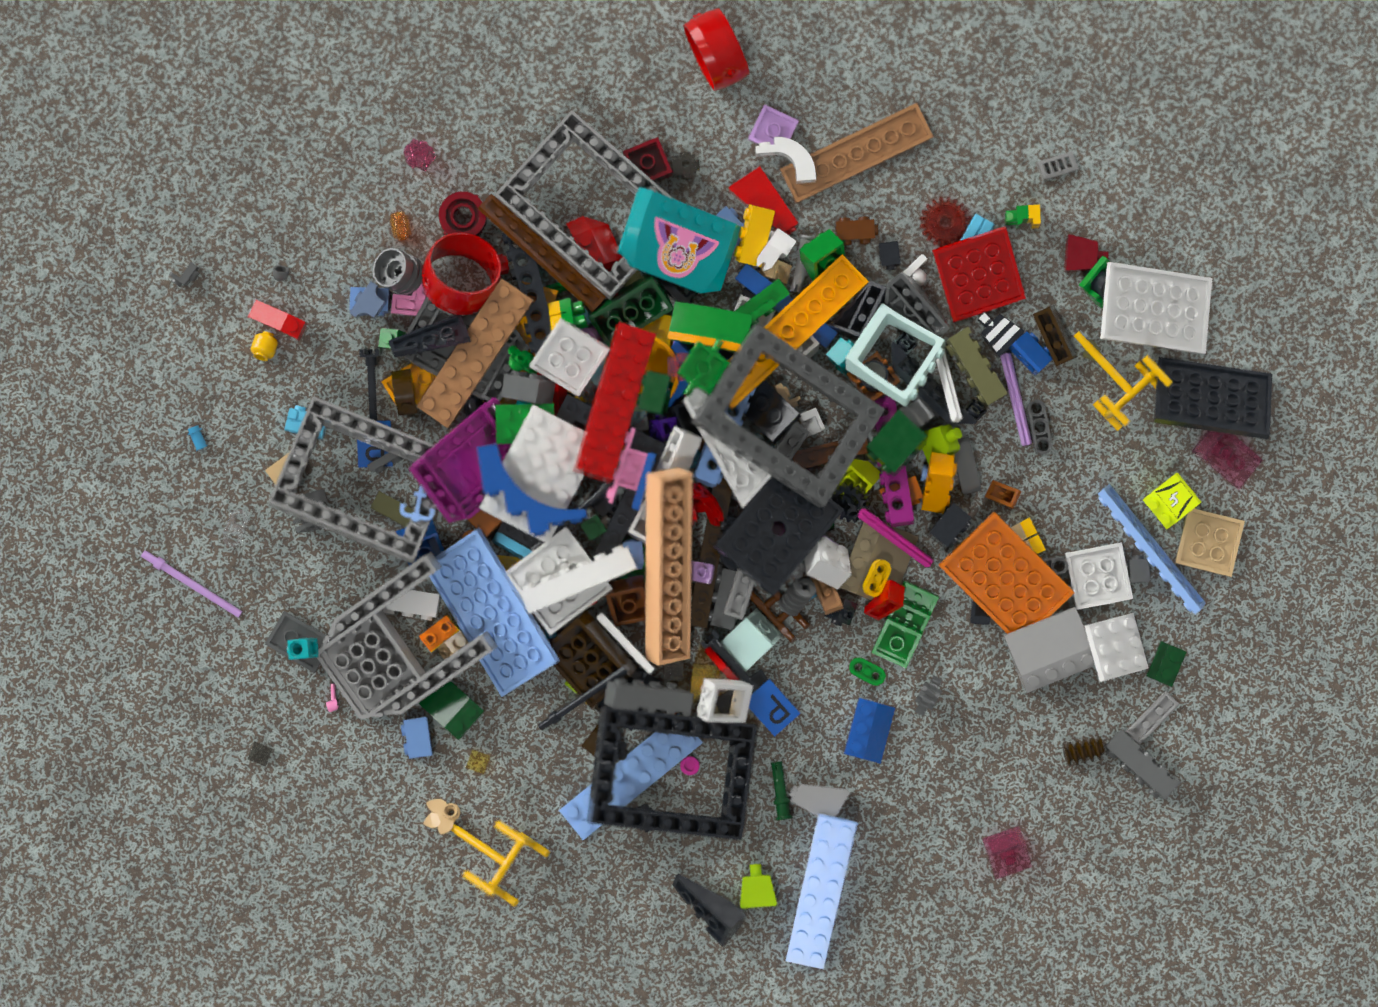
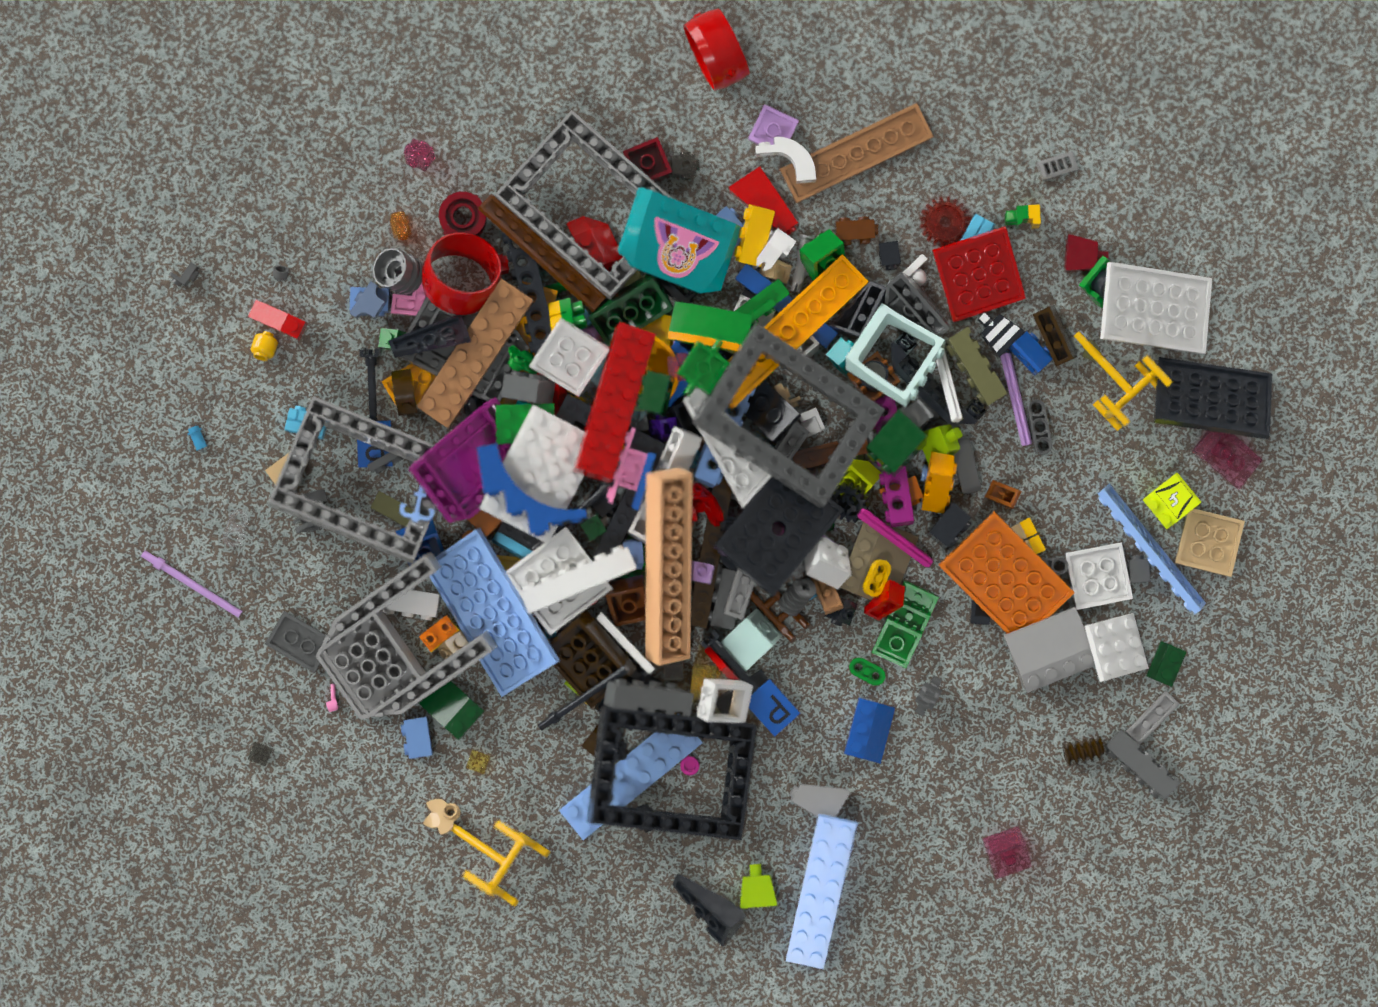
(309, 648): teal brick -> none
(781, 801): dark green pin -> none

